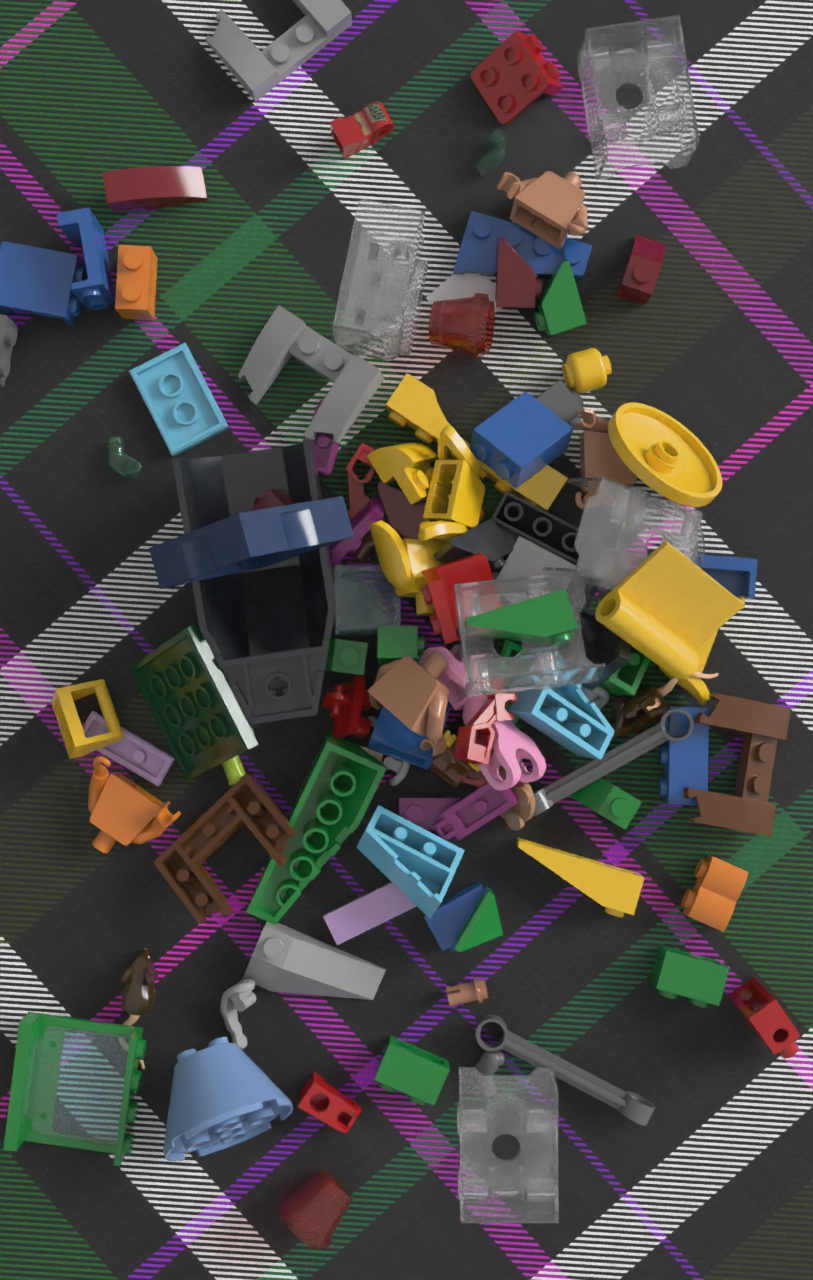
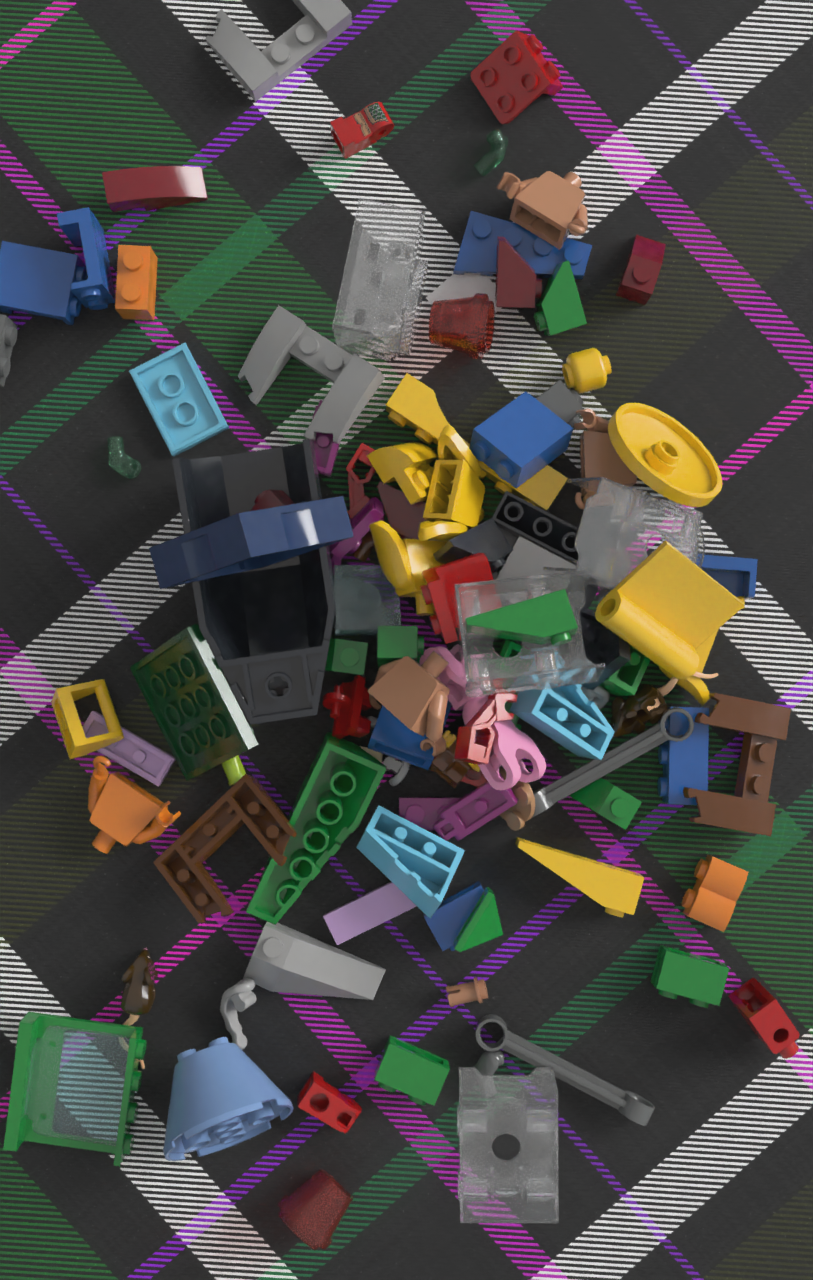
(665, 122): clear piece -> none

